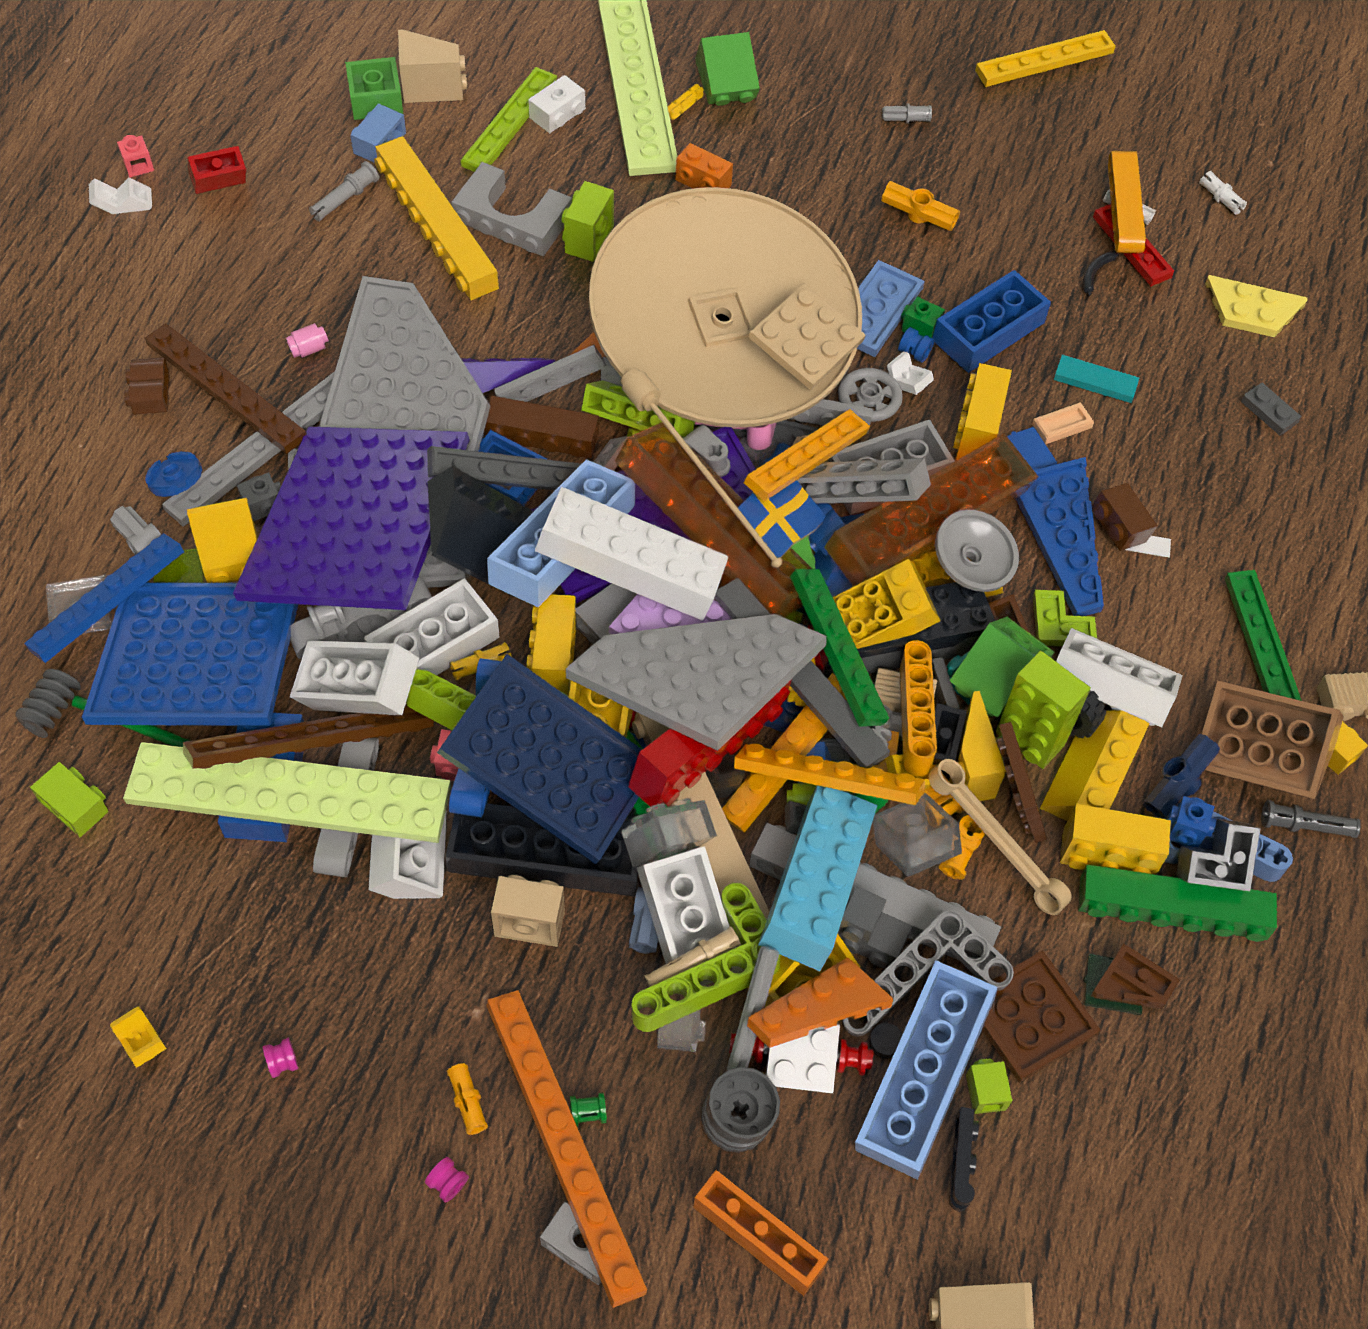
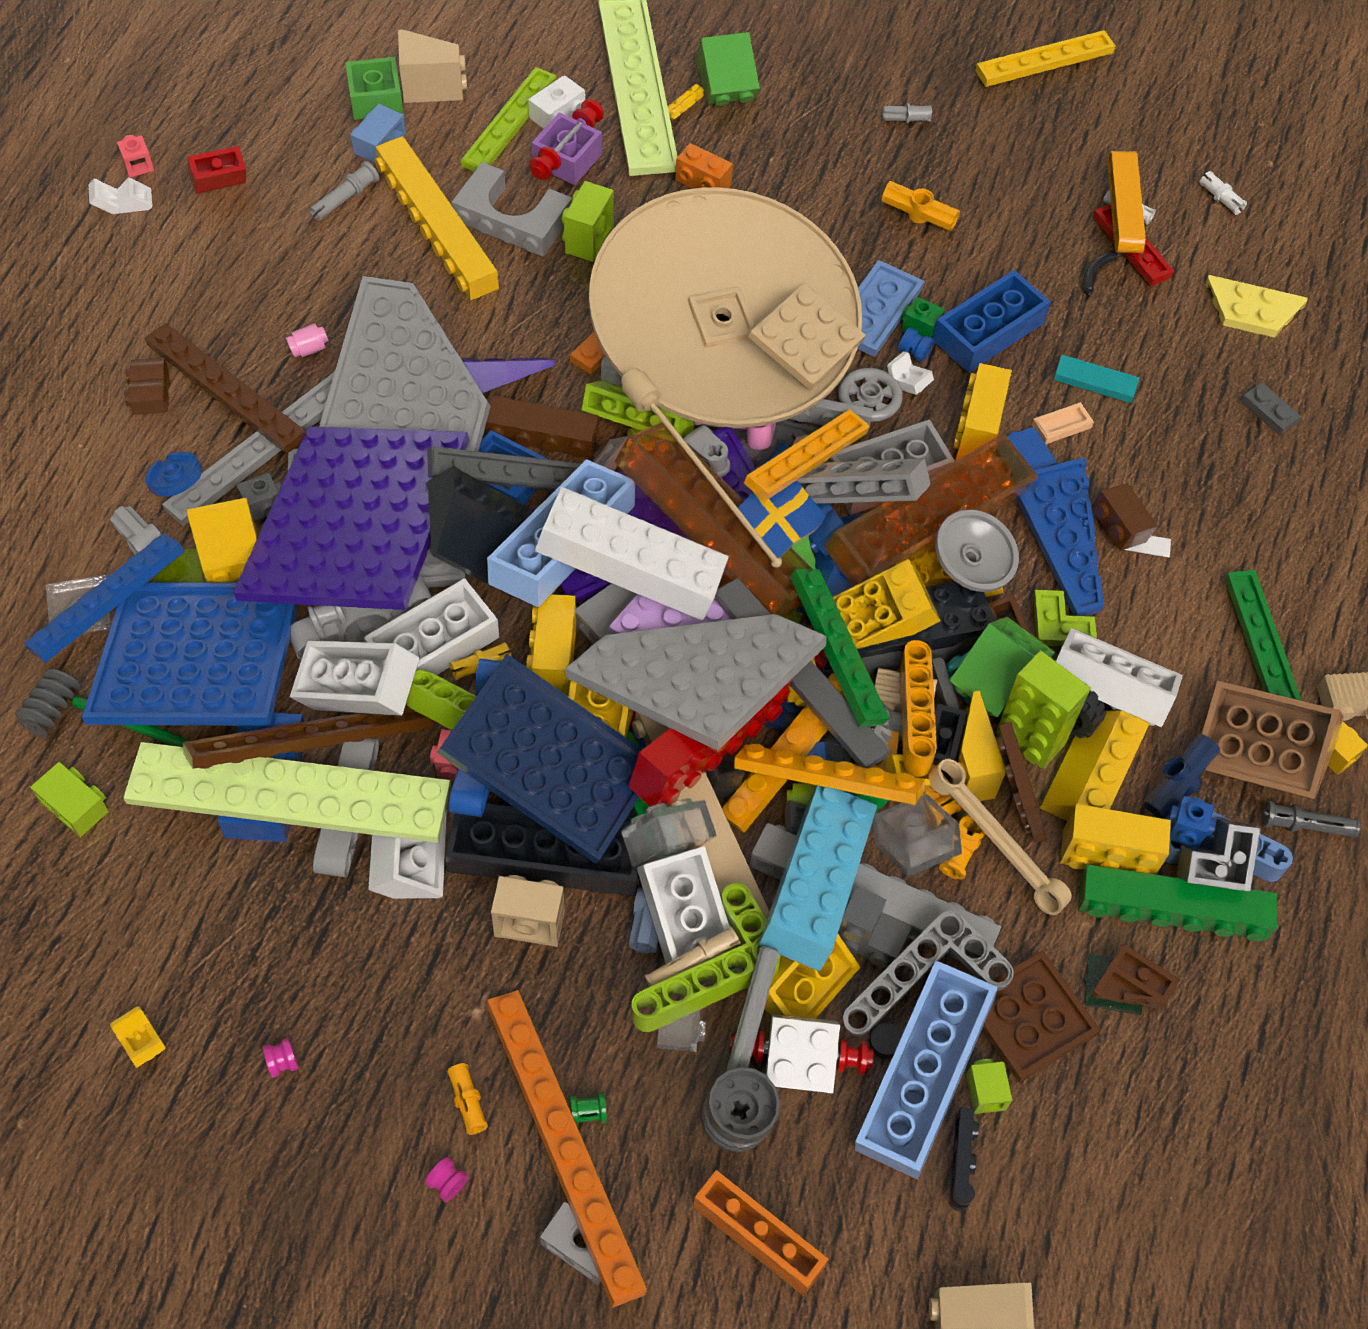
(553, 375): light grey tile -> none
(568, 144): none -> medium lavender brick
(820, 1002): orange wing -> none

